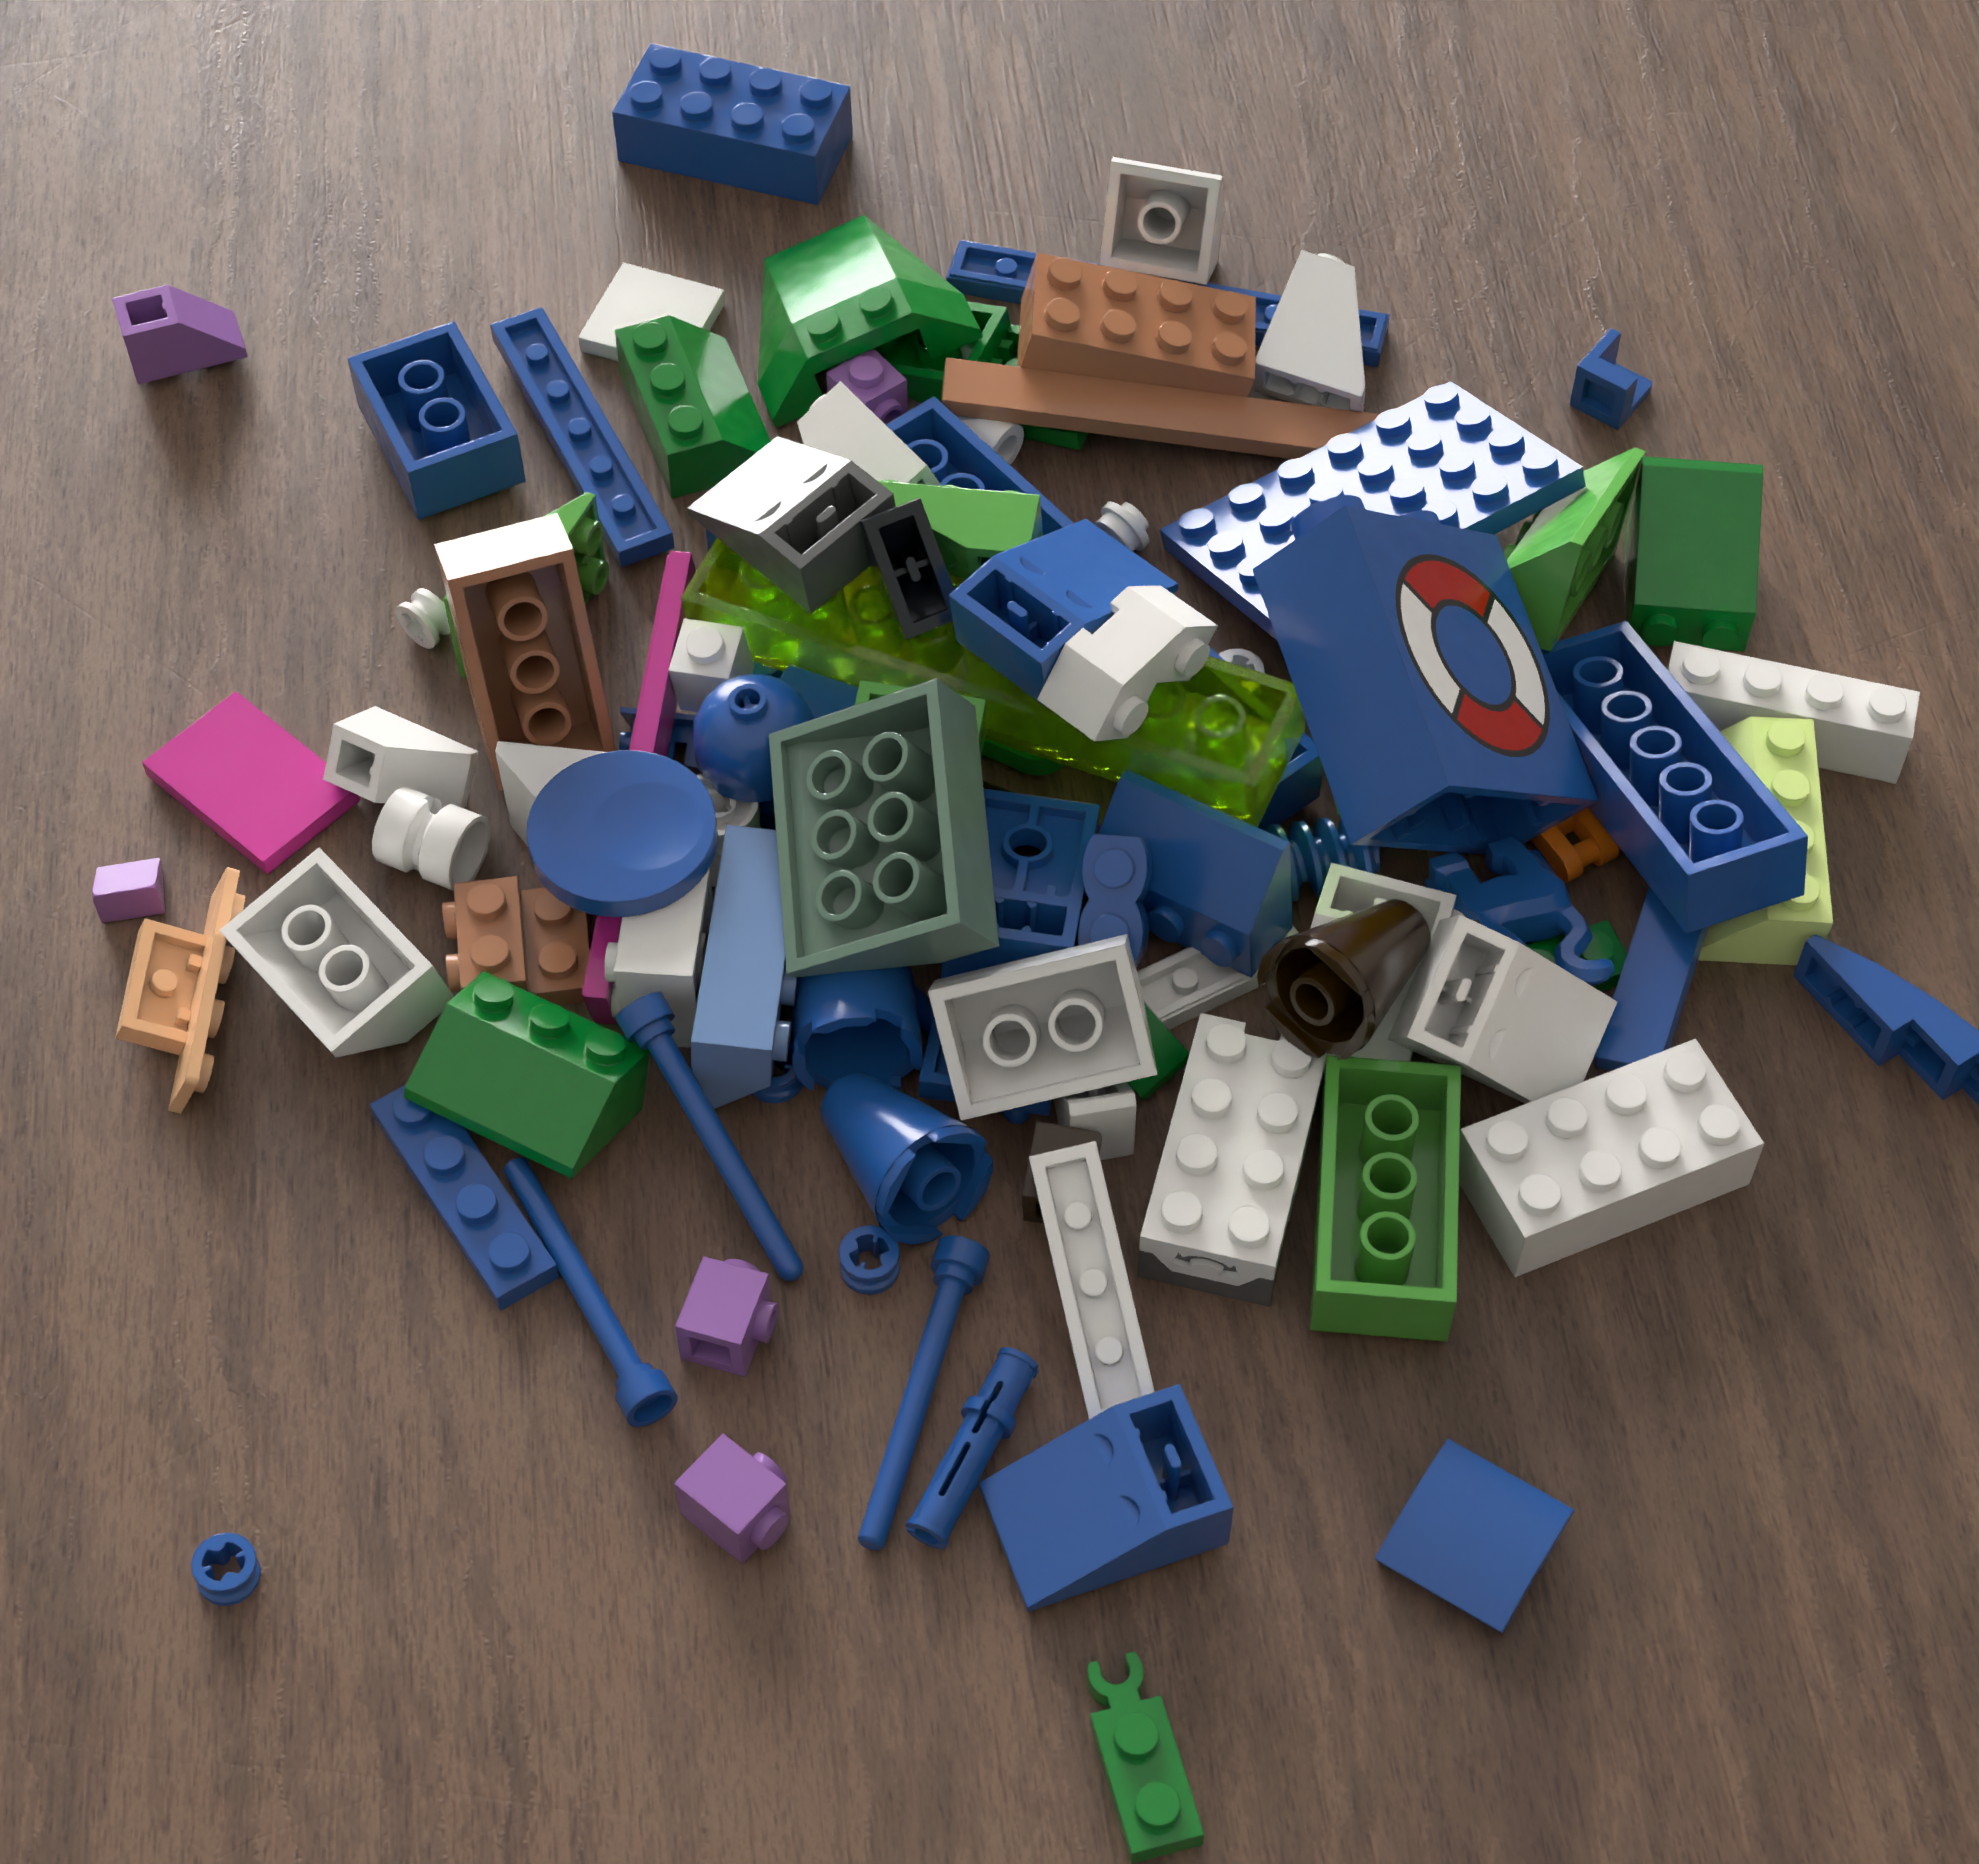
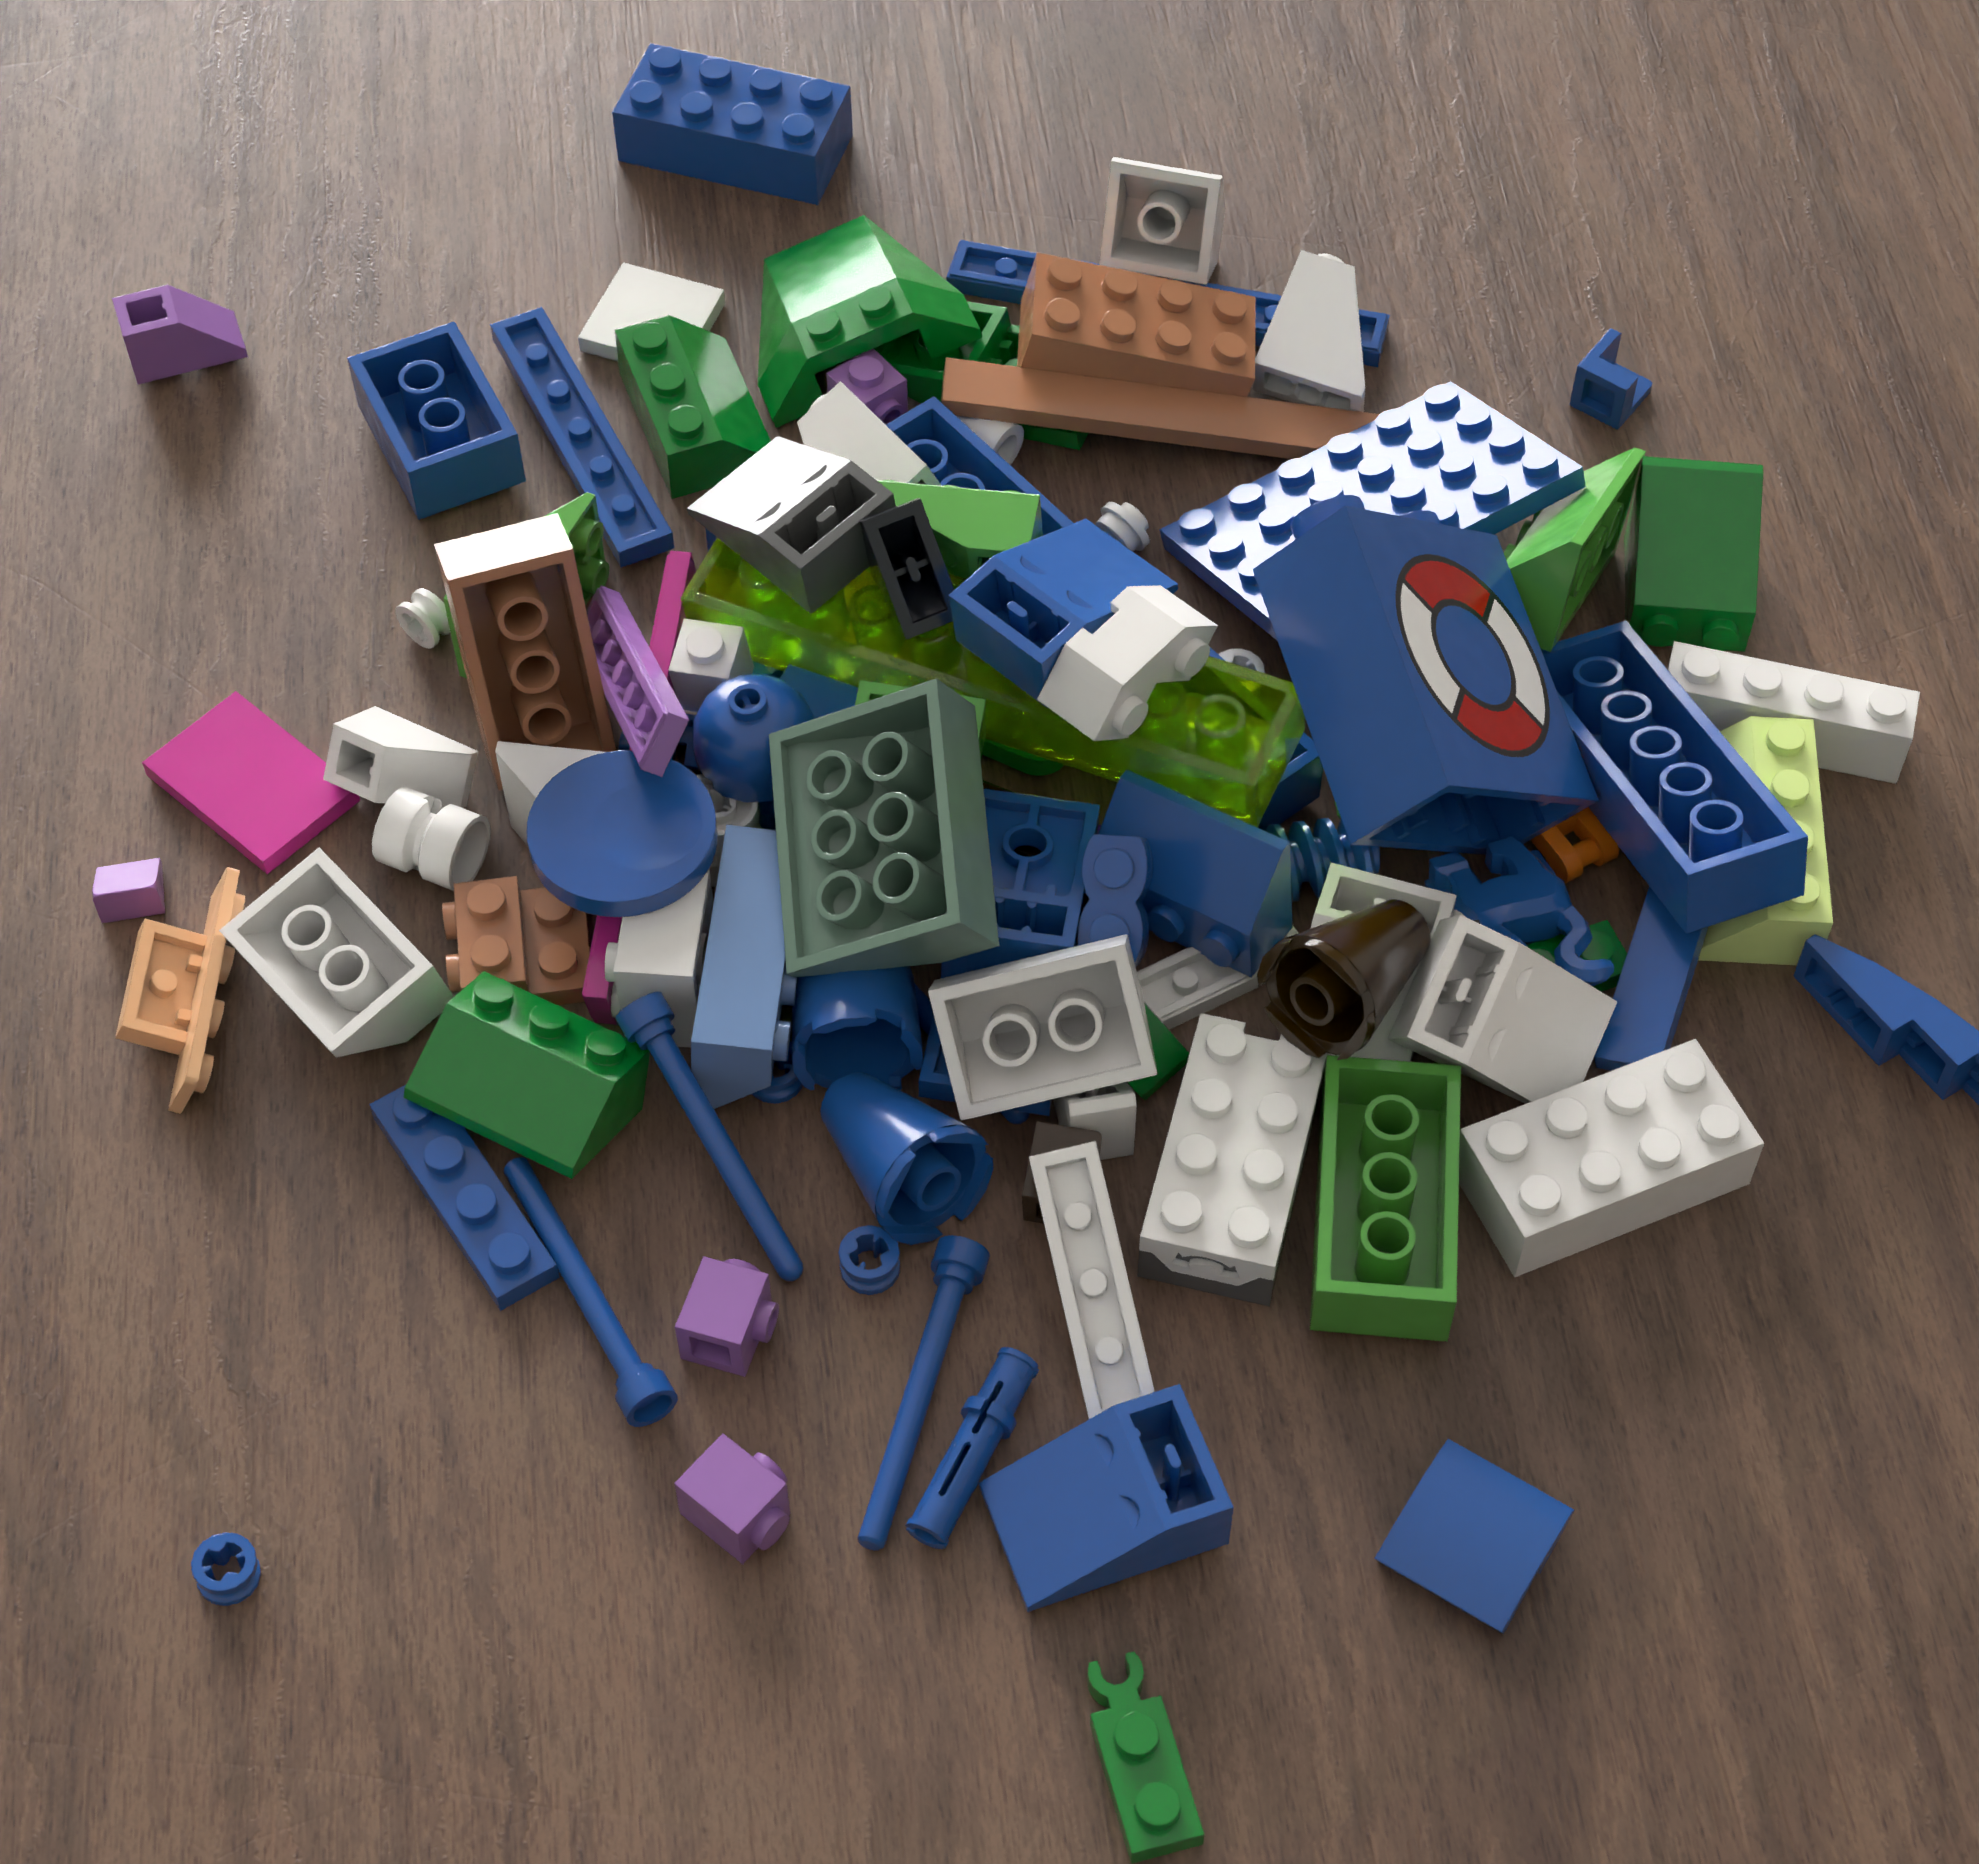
(634, 683): none -> medium lavender tile

